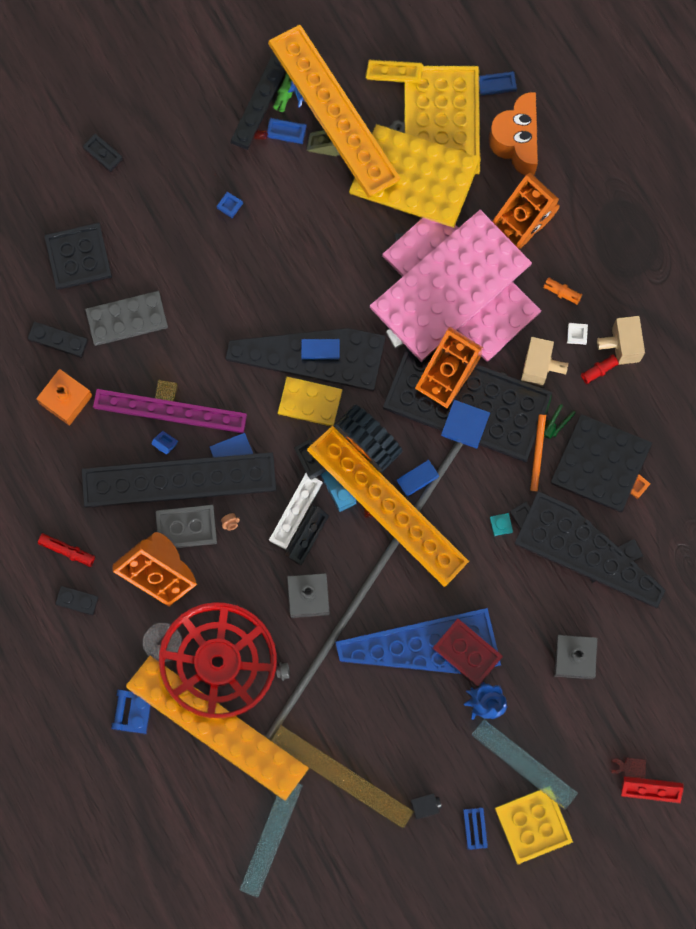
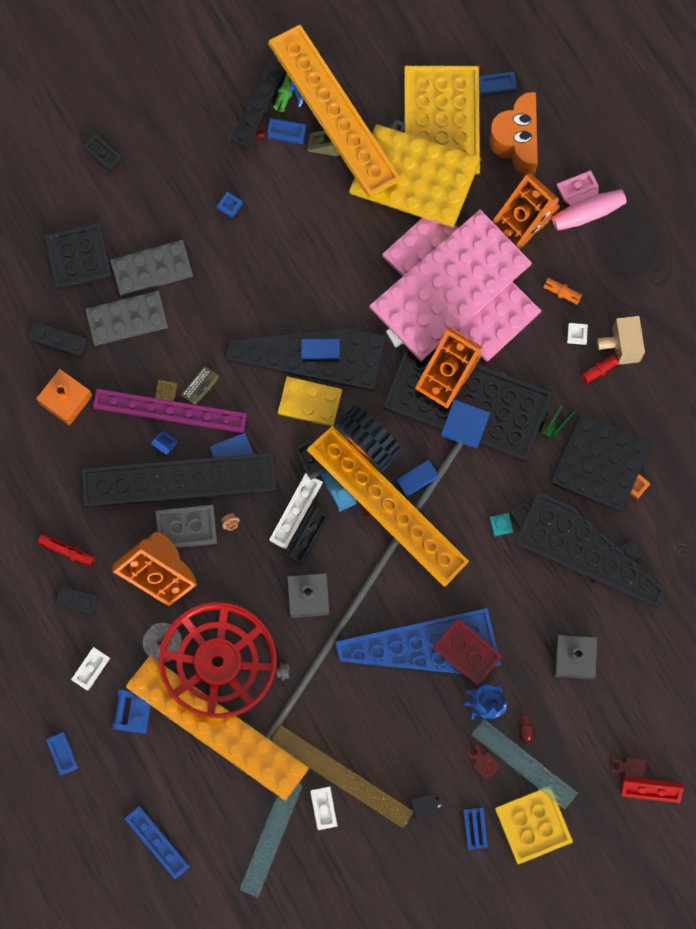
(62, 753): none -> blue tile
(90, 669): none -> white plate
(151, 268): none -> dark grey plate
(157, 842): none -> blue tile
(200, 386): none -> slope
(323, 808): none -> white plate
(394, 71): yellow tile -> none
(484, 764): none -> clear red plate
(526, 730): none -> clear red cylinder
(538, 452): orange bar -> none
(539, 362): tan brick -> none
(584, 201): none -> bright pink plate

